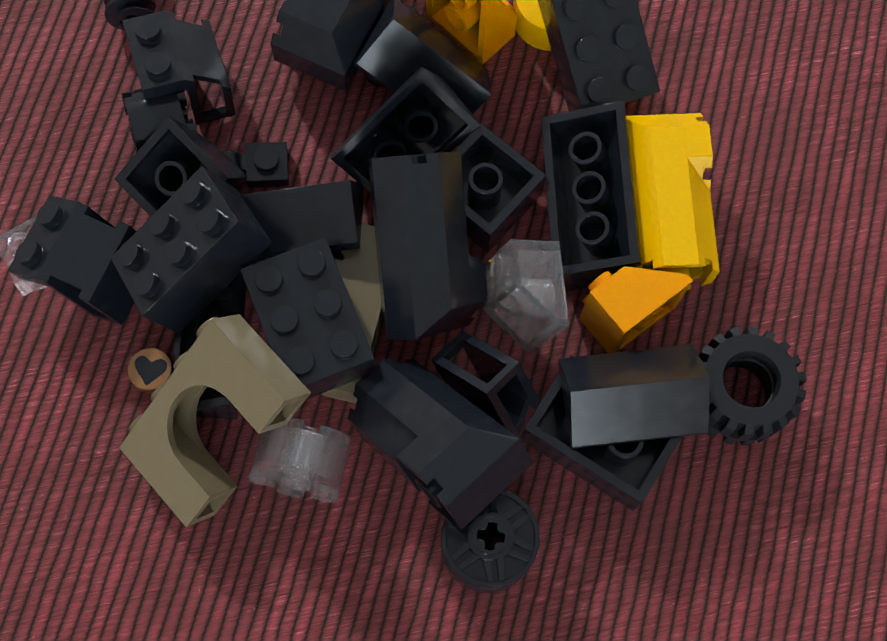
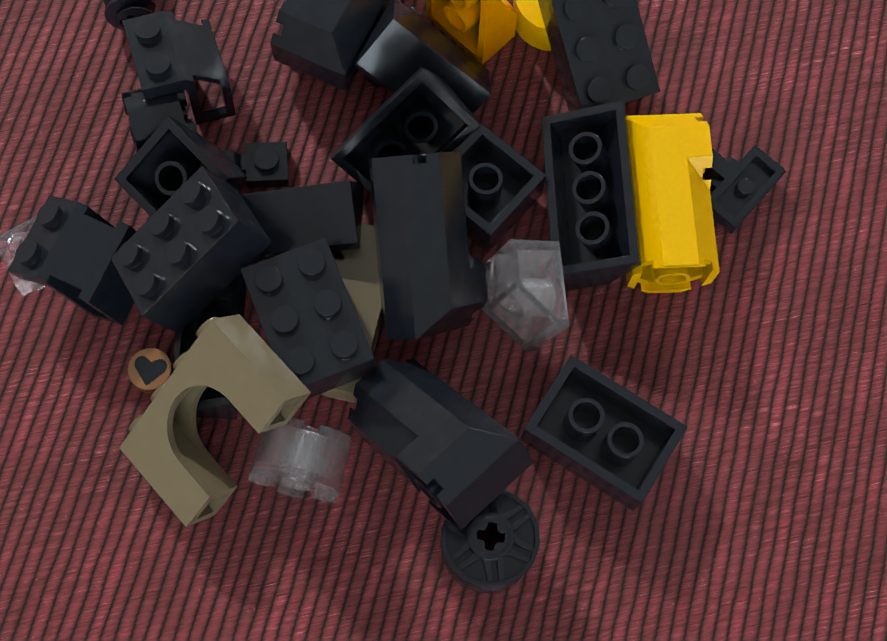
(503, 385): black piece -> none
(630, 303): light orange slope -> none
(635, 396): black slope -> none
(740, 185): none -> black hinge
(774, 370): black tyre -> none

